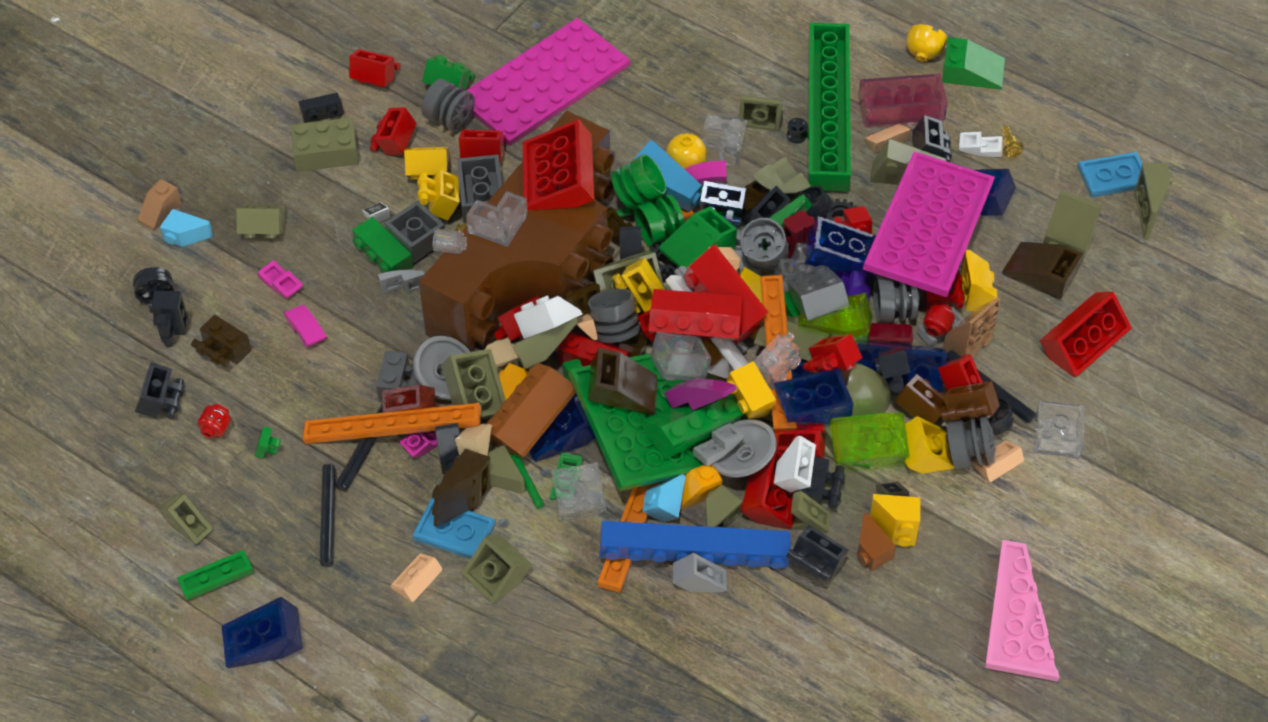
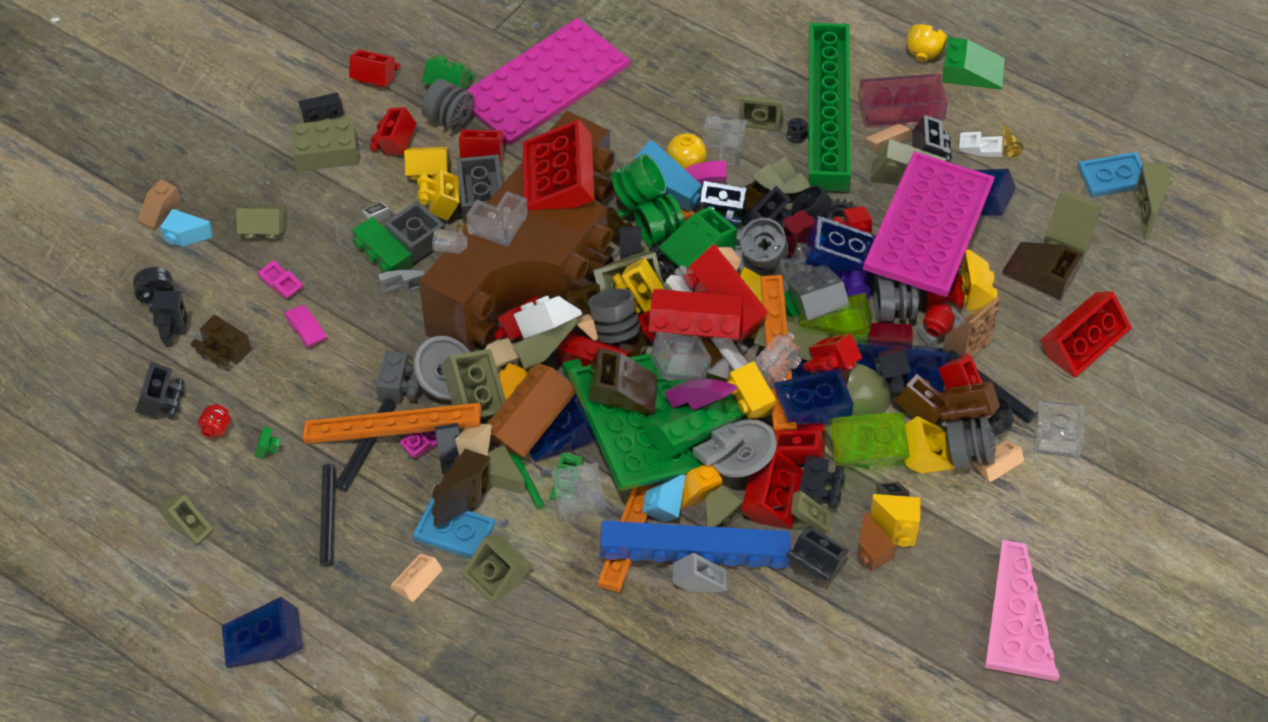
(215, 575): green plate -> none
(408, 398): clear red slope -> none
(795, 206): green slope -> none
(796, 465): white slope -> none

